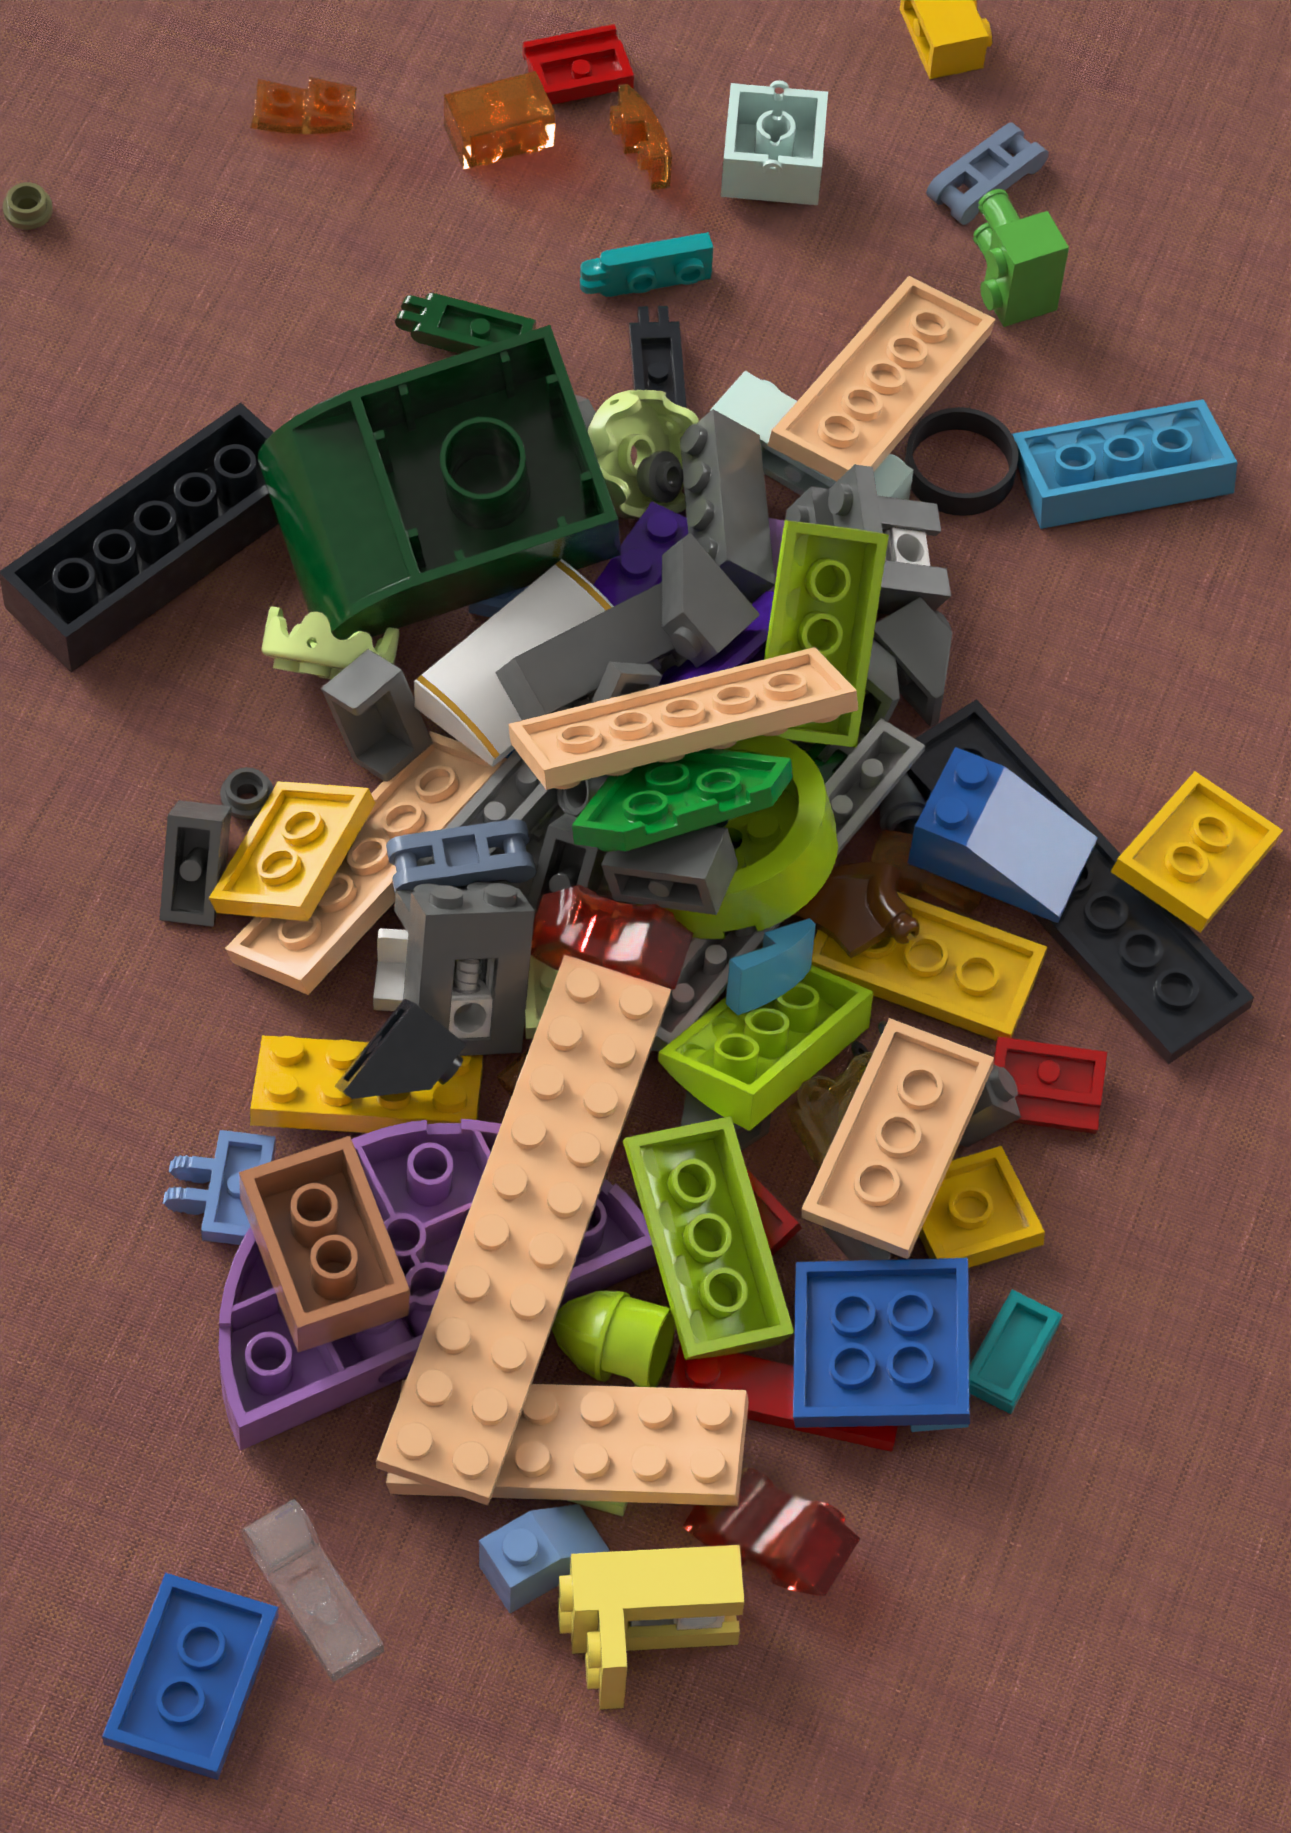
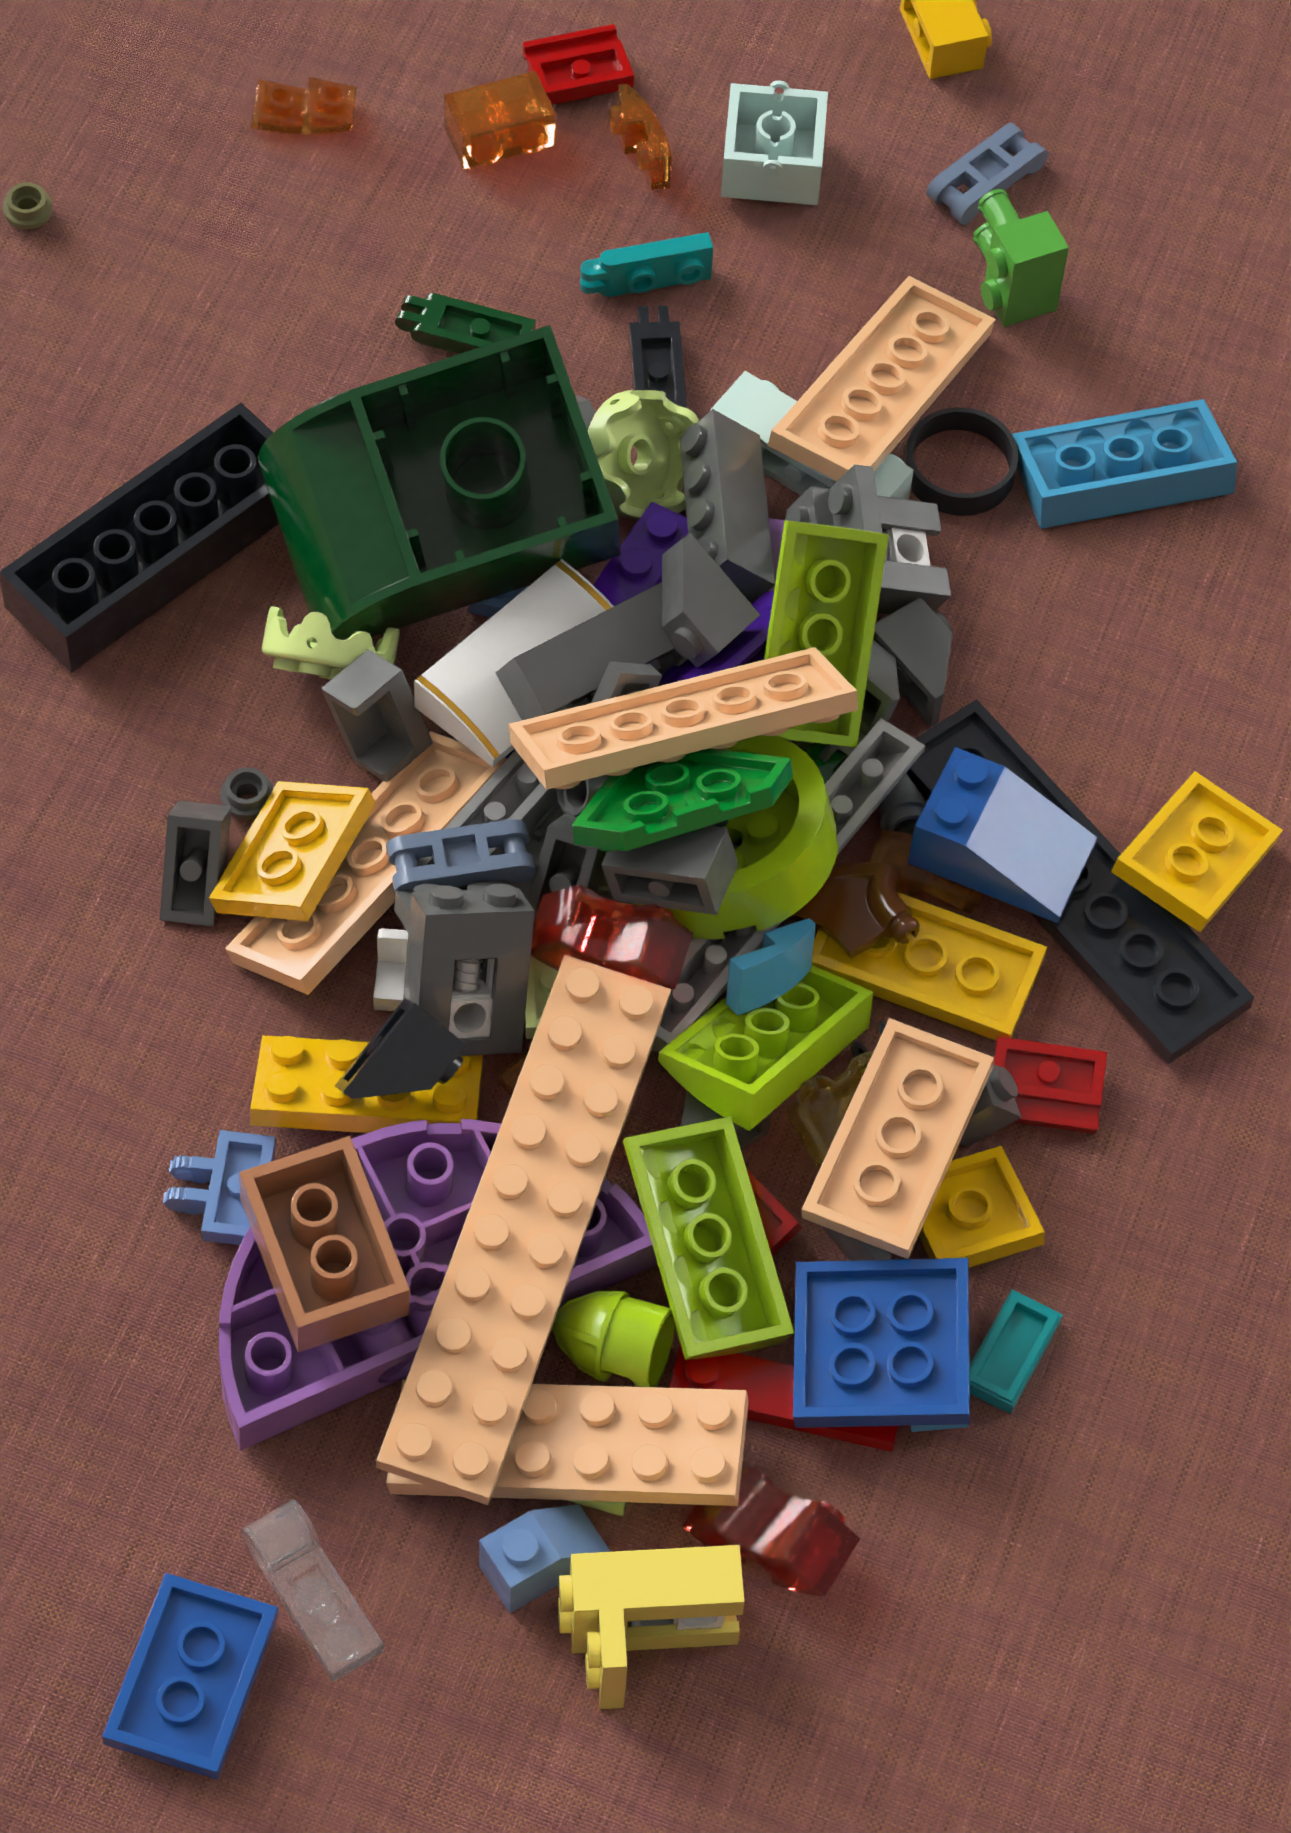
(660, 476): dark grey plate -> none

